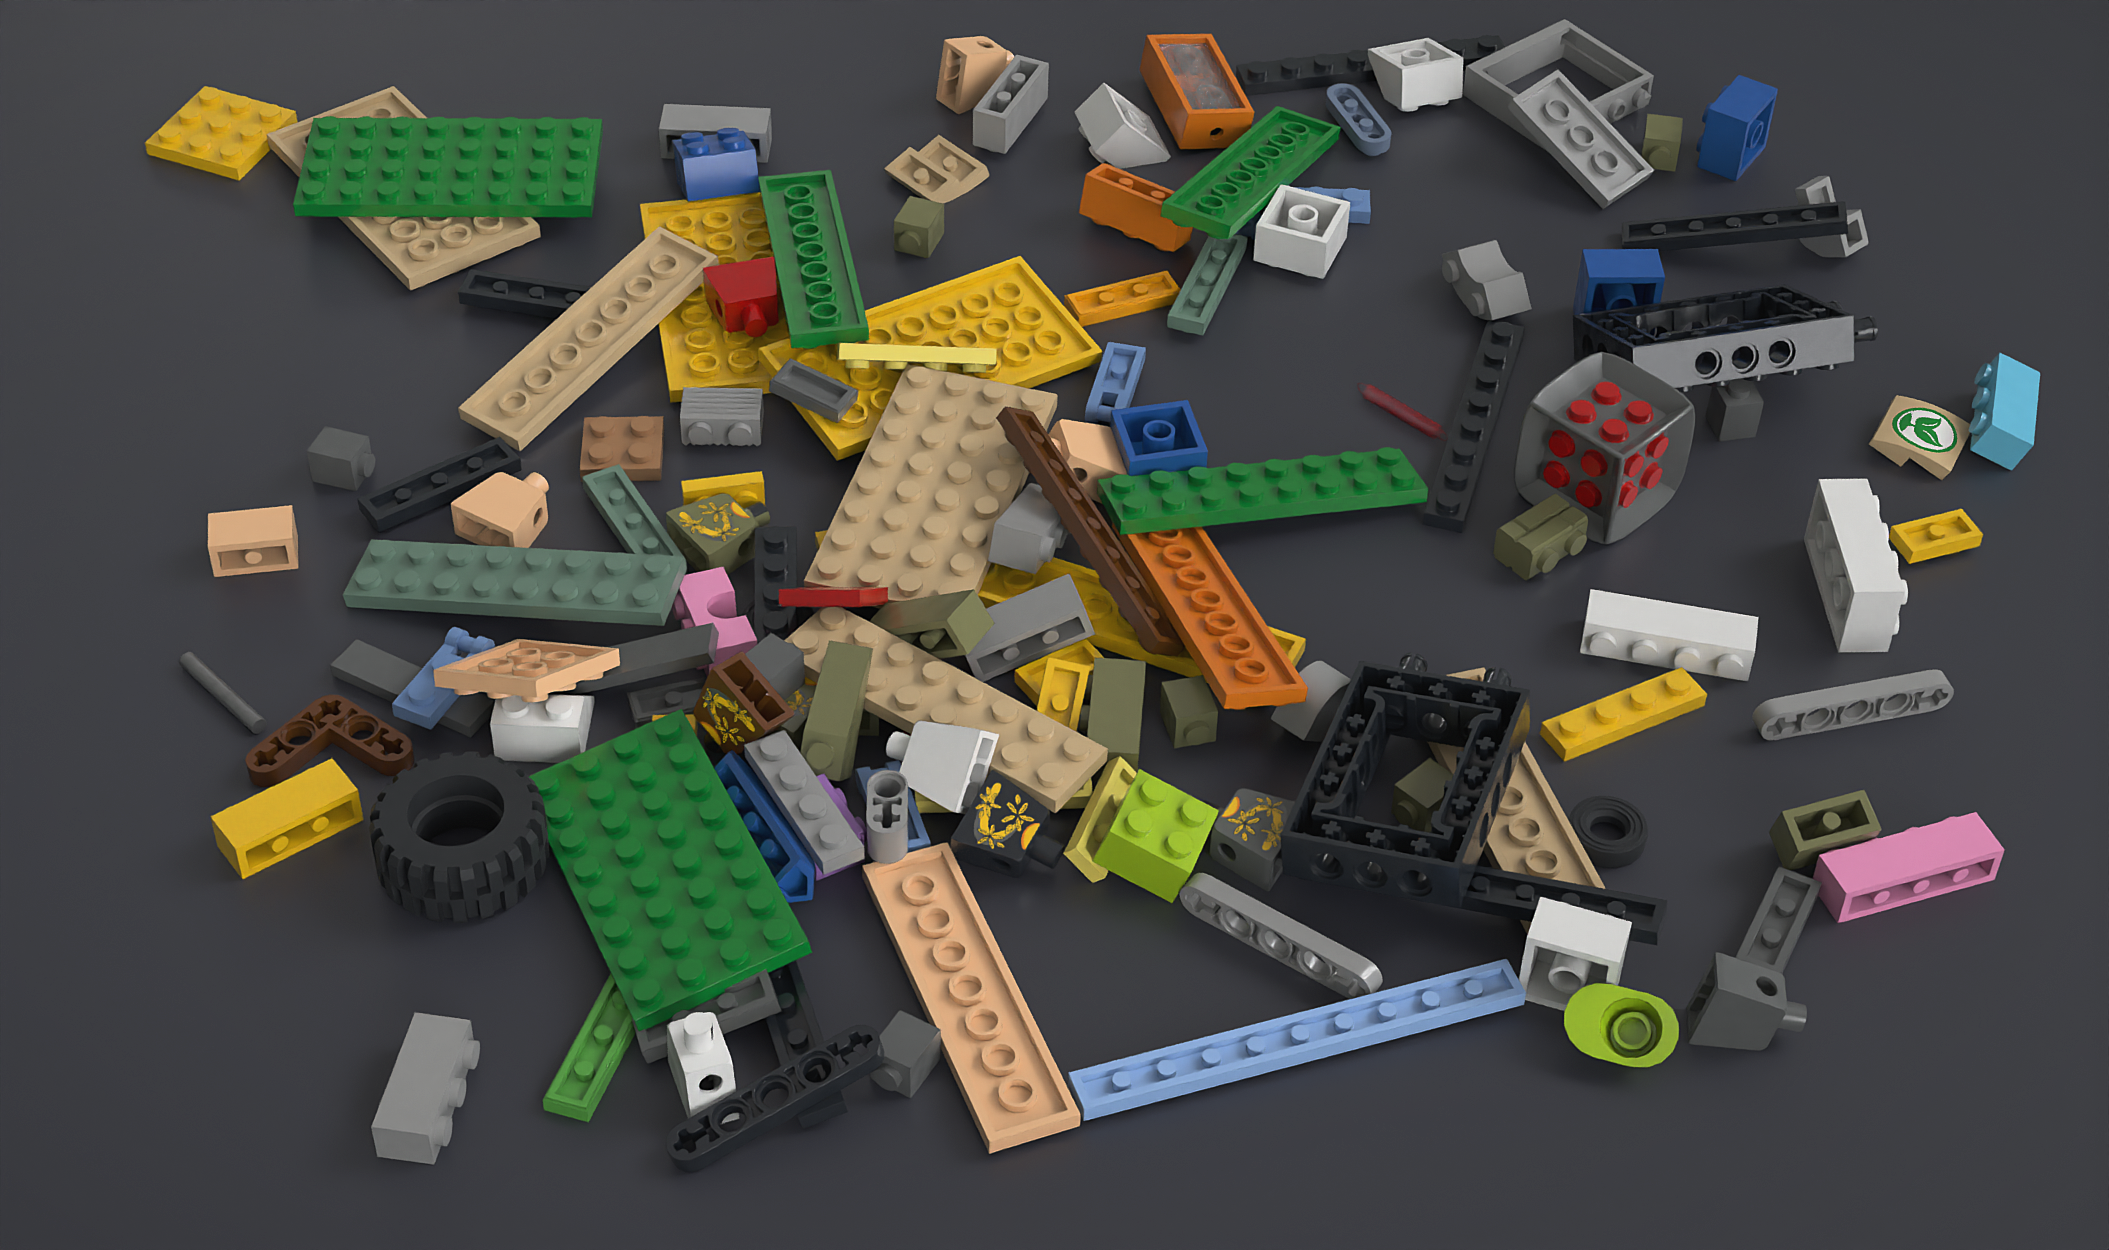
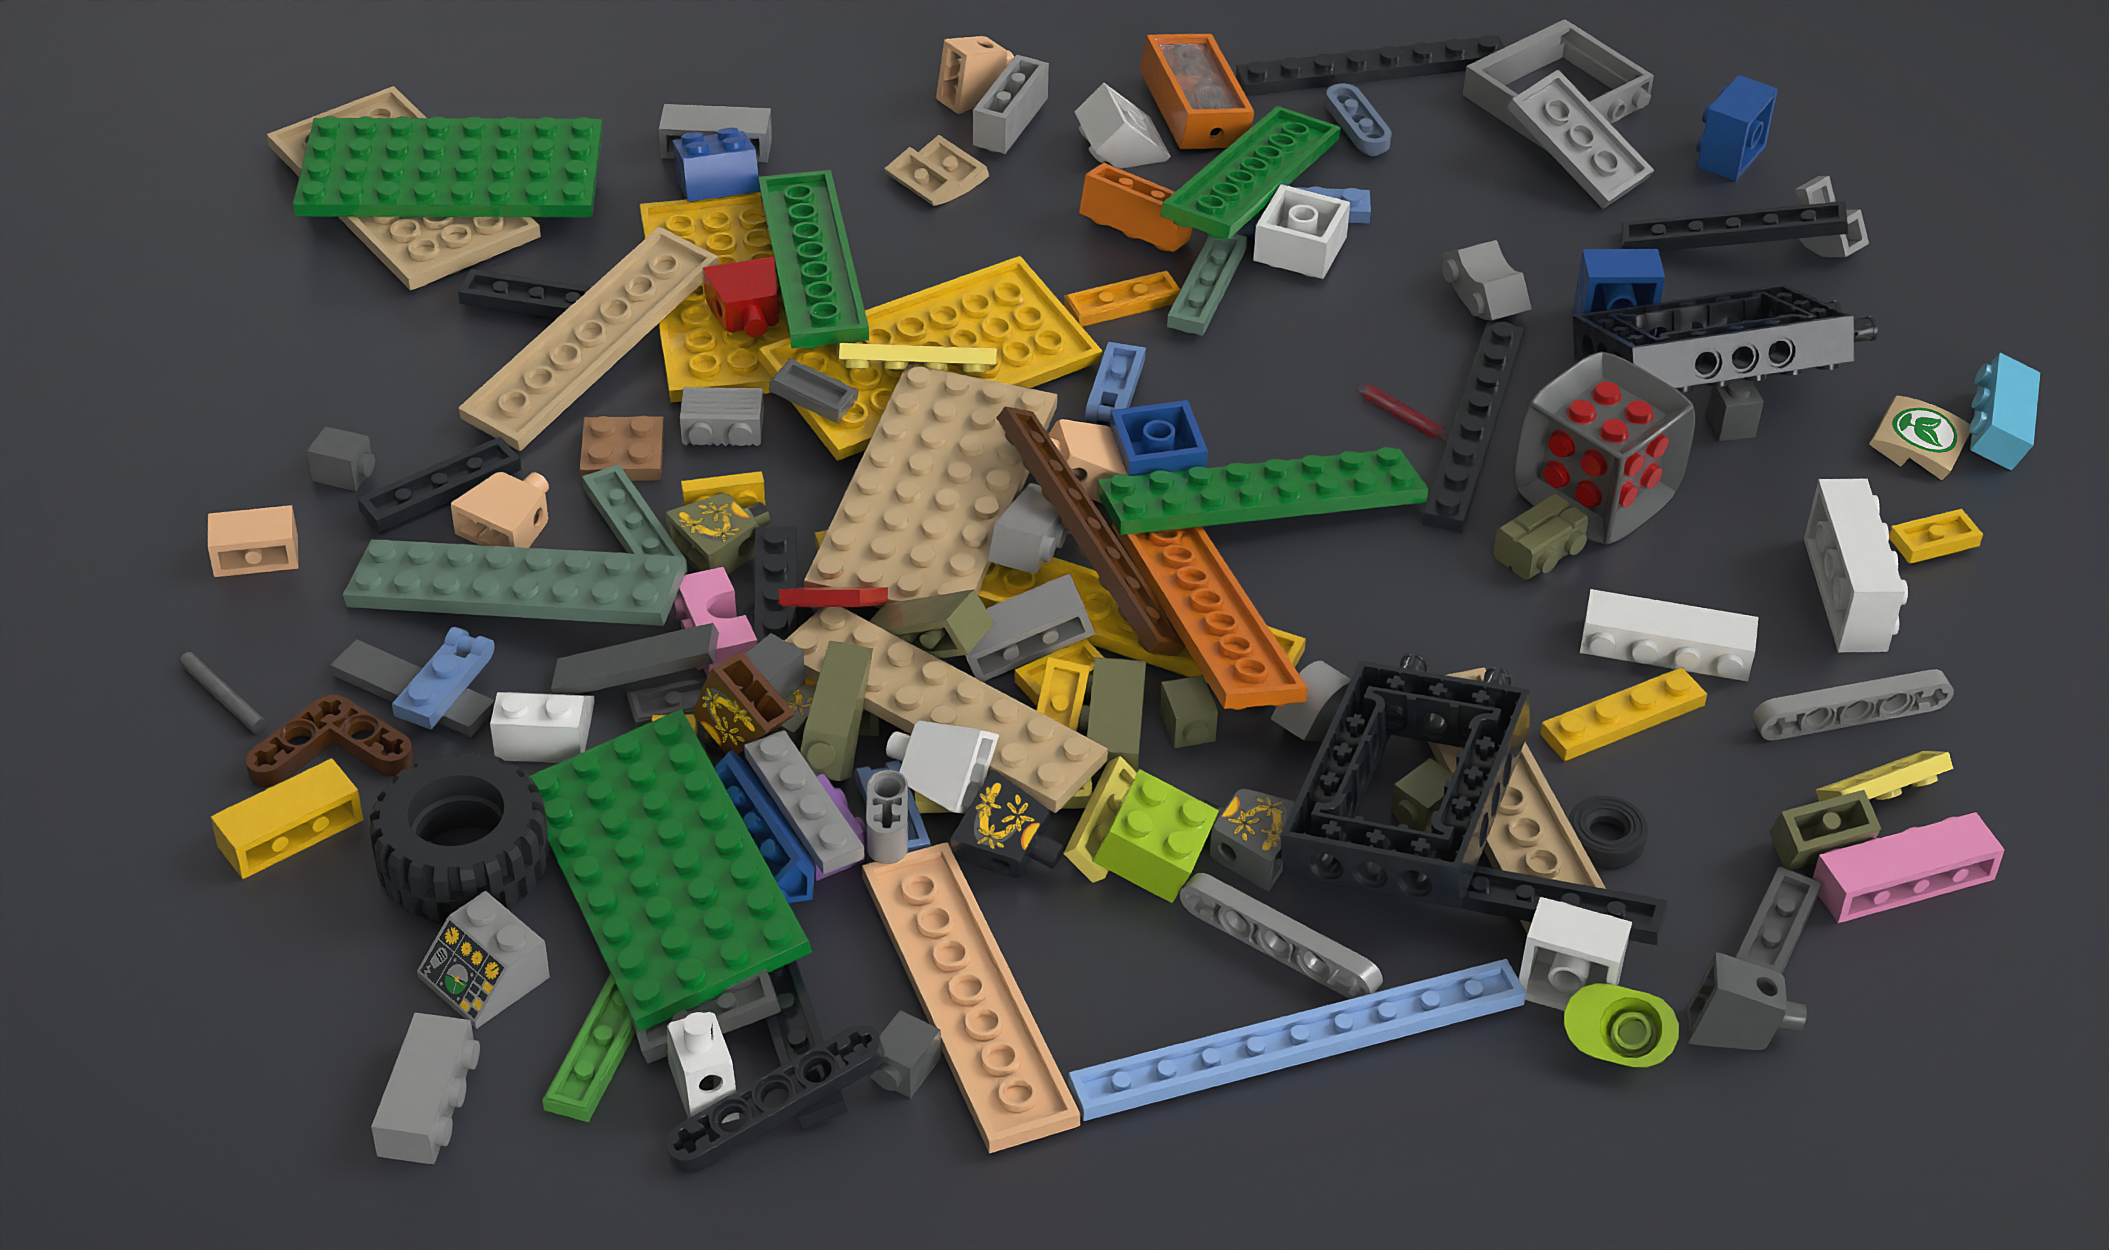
(219, 132): yellow plate -> none
(484, 960): none -> light grey slope
(526, 669): light nougat plate -> none
(919, 227): olive brick -> none
(1417, 73): white slope -> none
(1662, 141): olive brick -> none
(1888, 779): none -> light yellow plate

